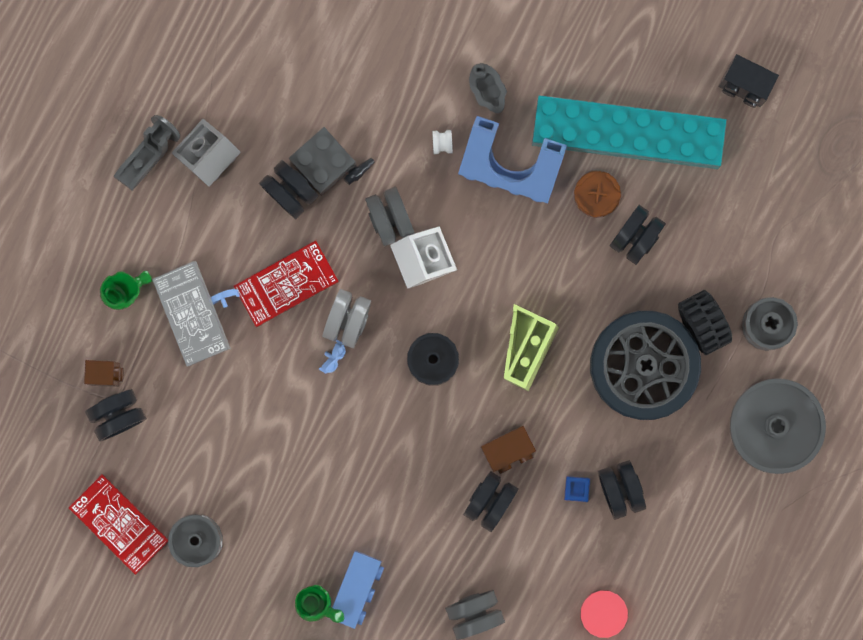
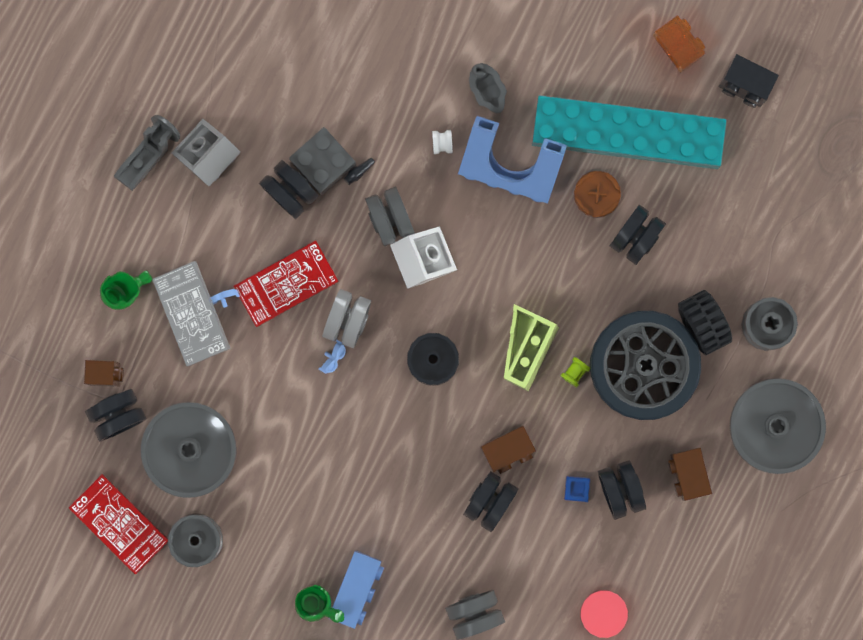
(188, 450): none -> dark grey dish
(575, 372): none -> lime bush
(679, 43): none -> clear orange brick
(690, 474): none -> reddish brown brick

